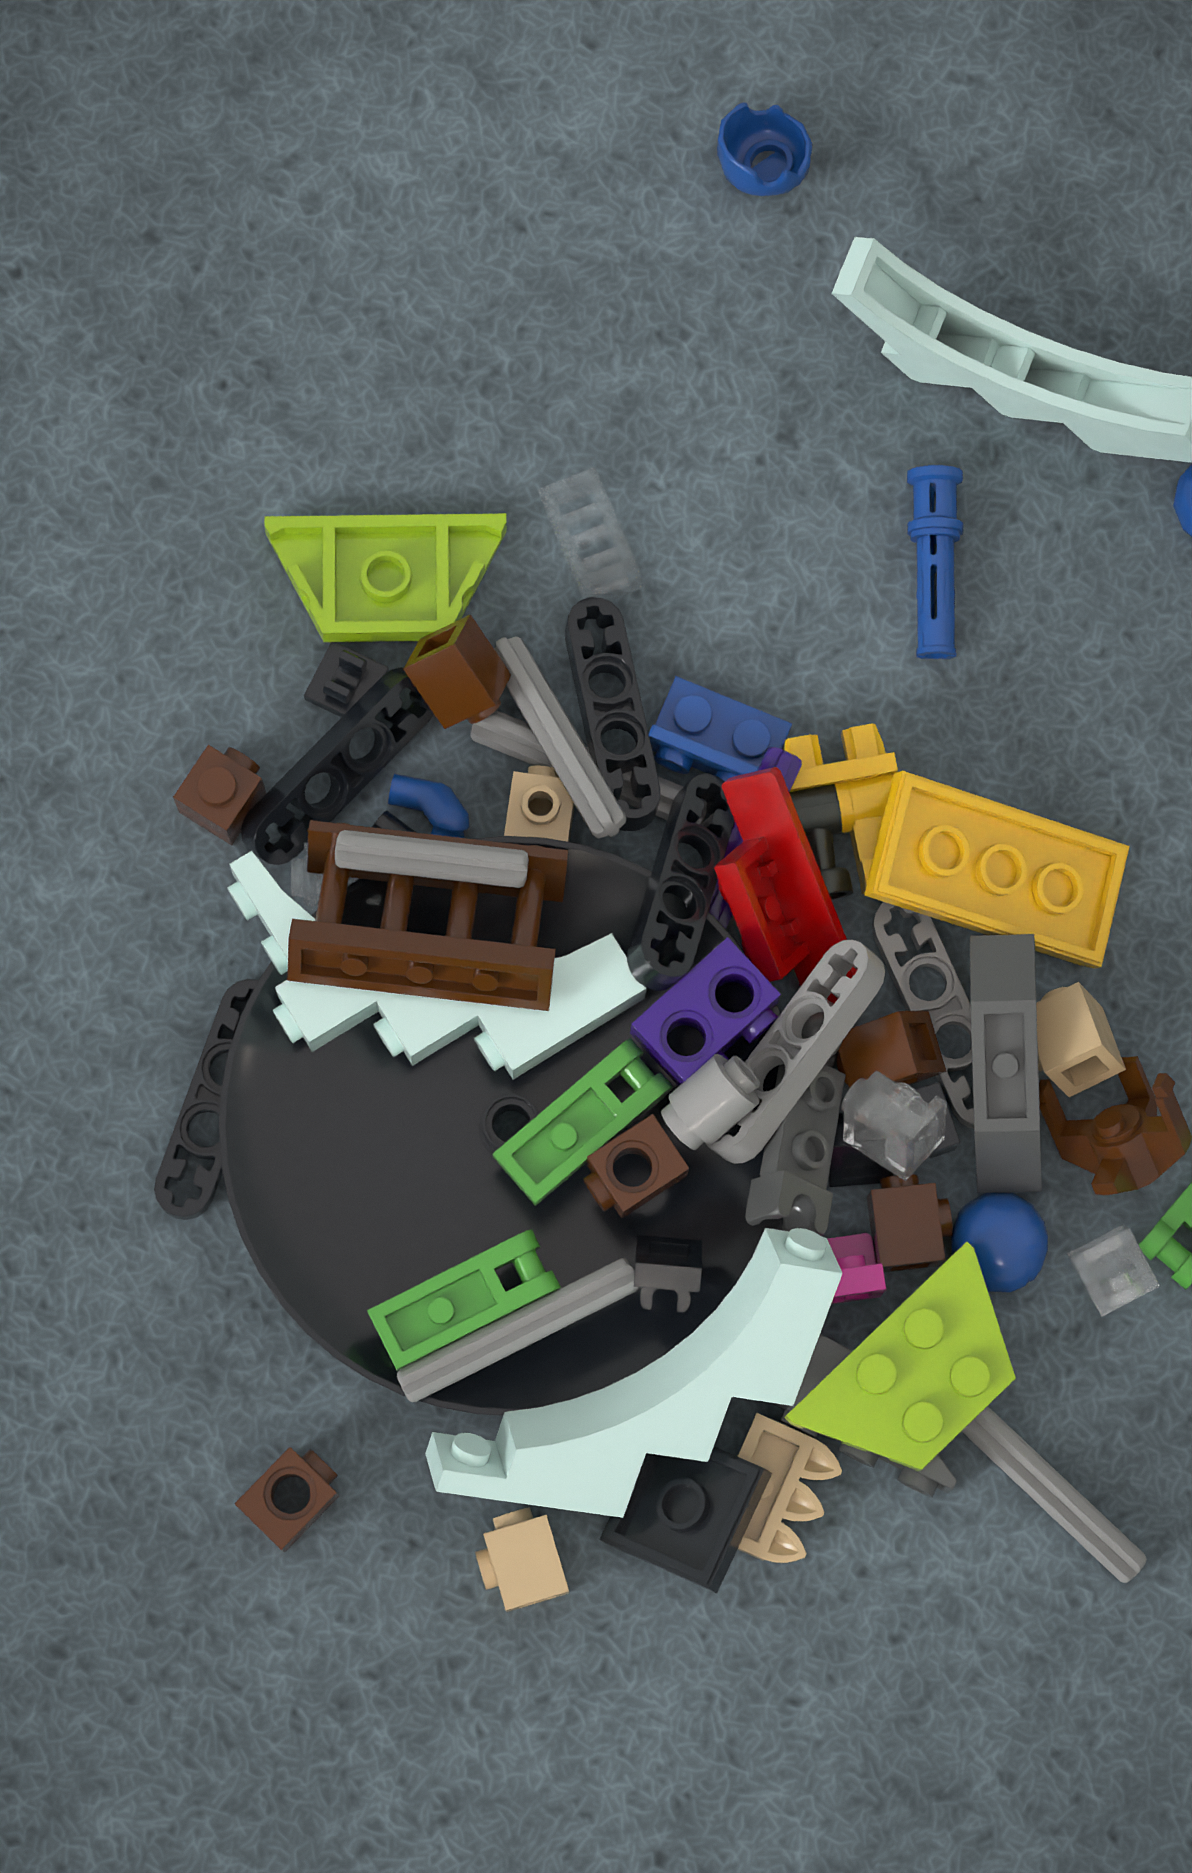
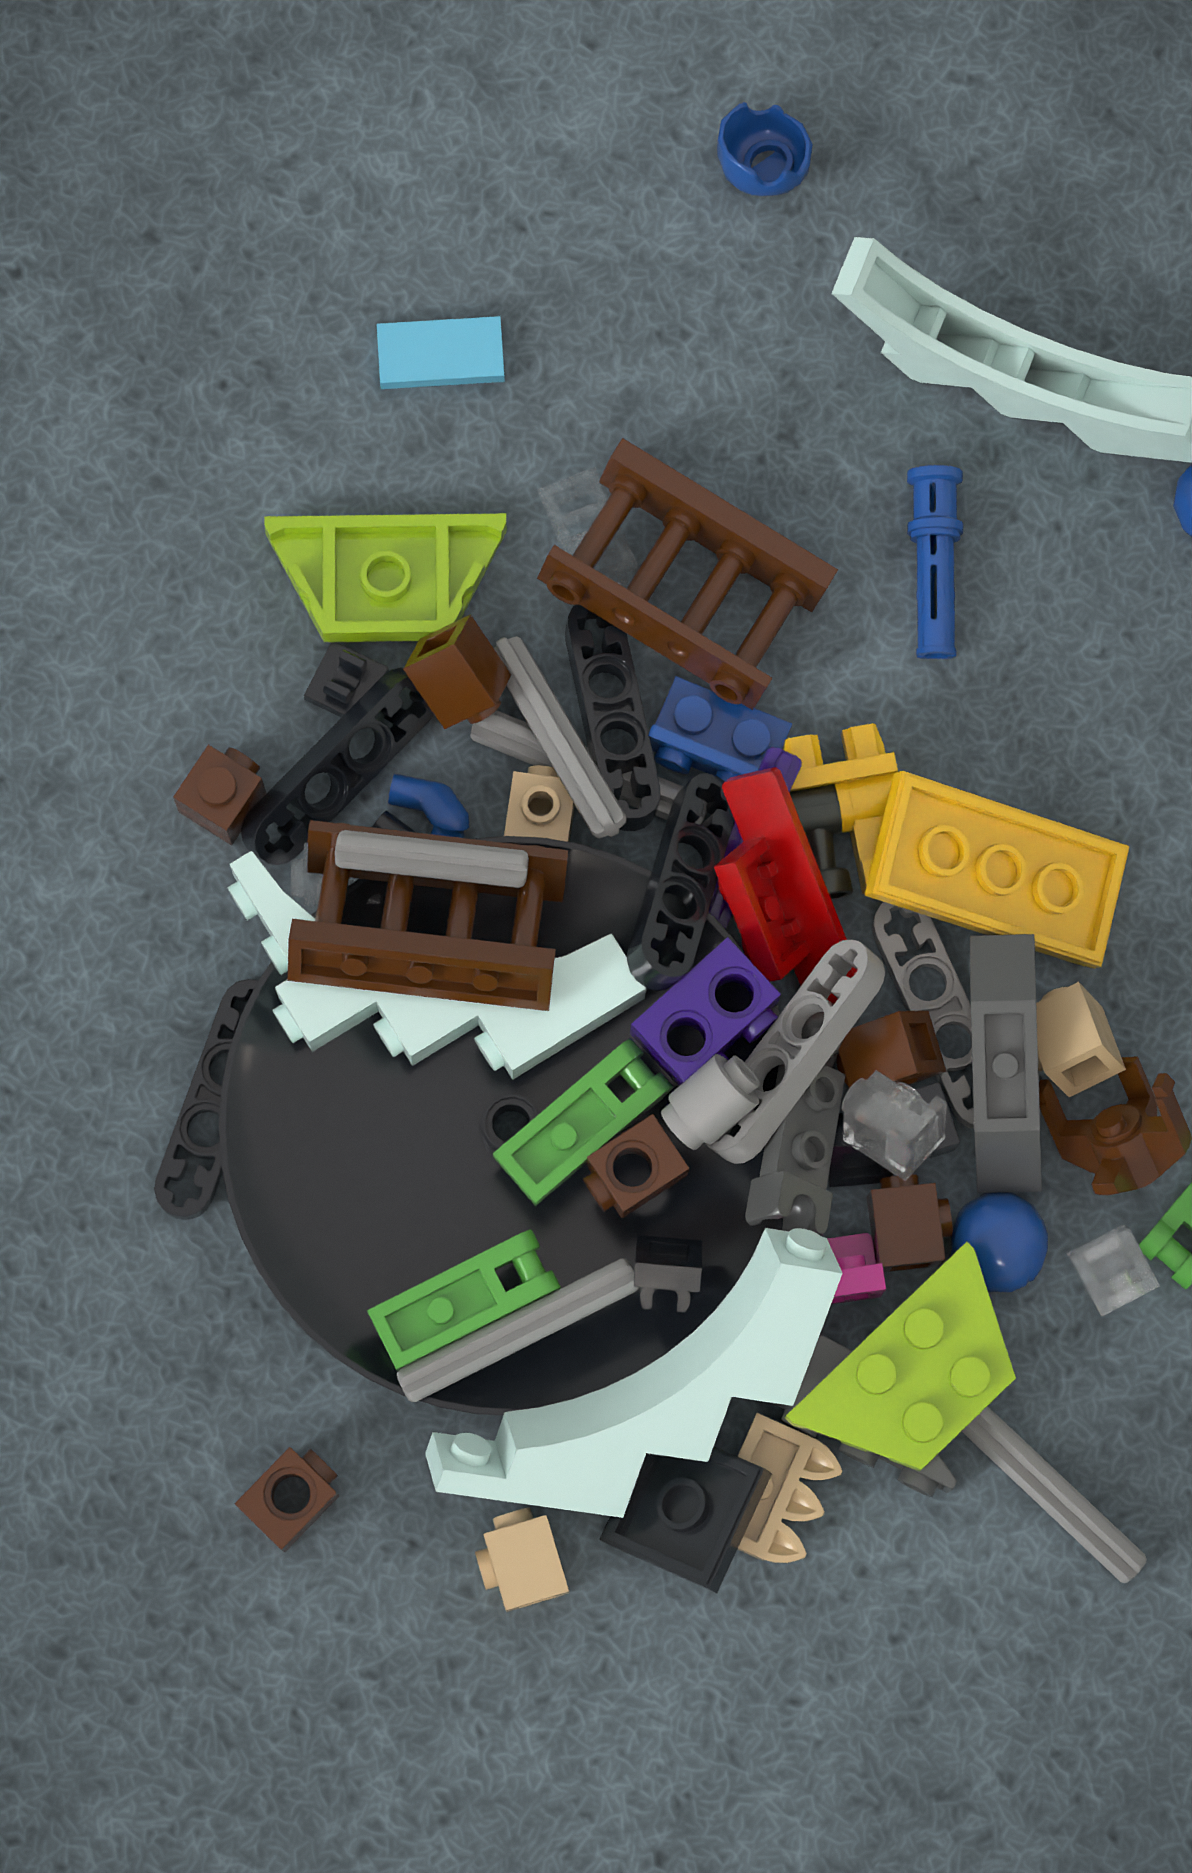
(440, 352): none -> medium azure tile
(688, 515): none -> reddish brown fence

